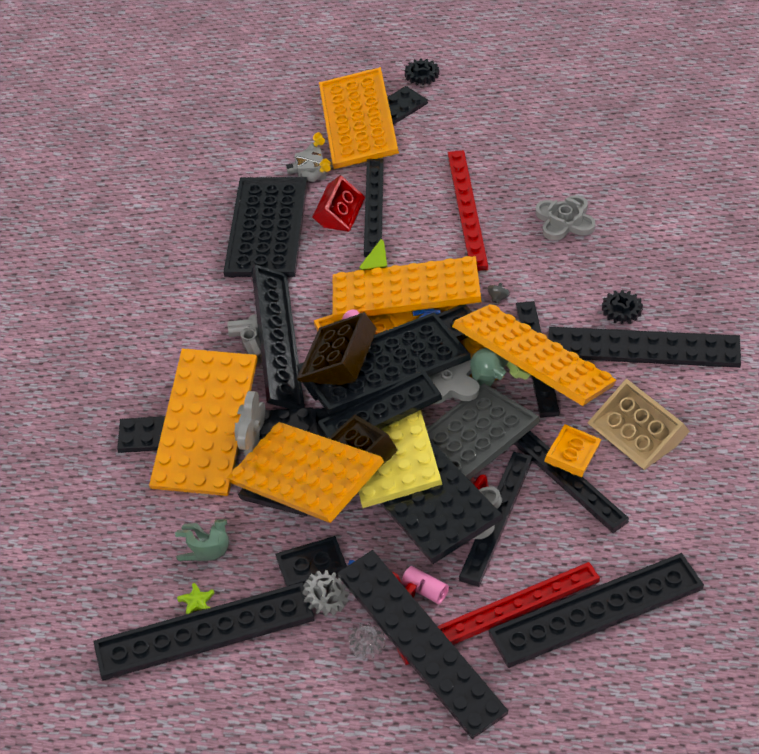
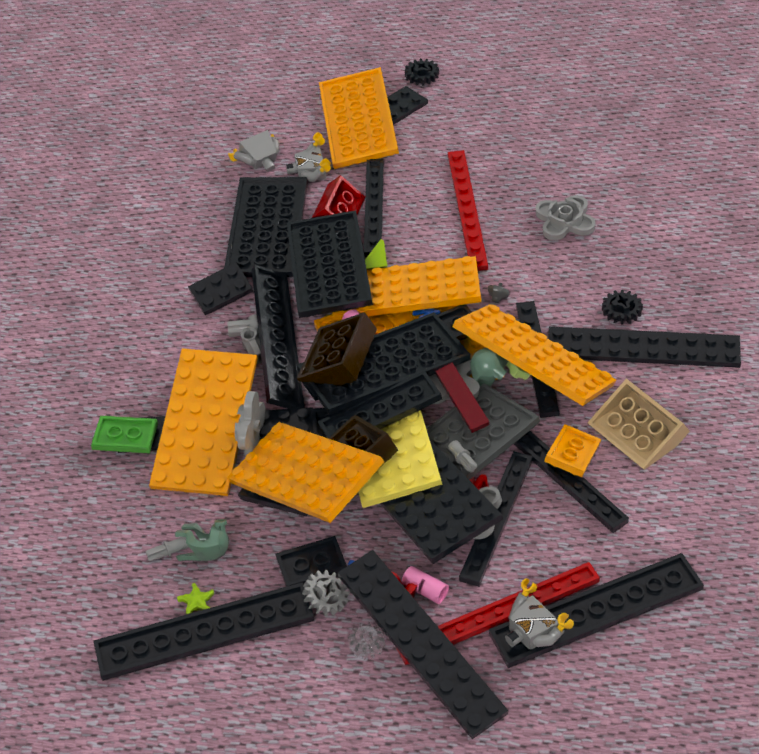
(124, 434): none -> bright green tile
(166, 549): none -> light grey axle
(220, 288): none -> black plate
(257, 151): none -> light grey torso
(328, 264): none -> black plate
(462, 397): none -> dark red tile
(462, 456): none -> light grey axle
(533, 622): none -> light grey torso

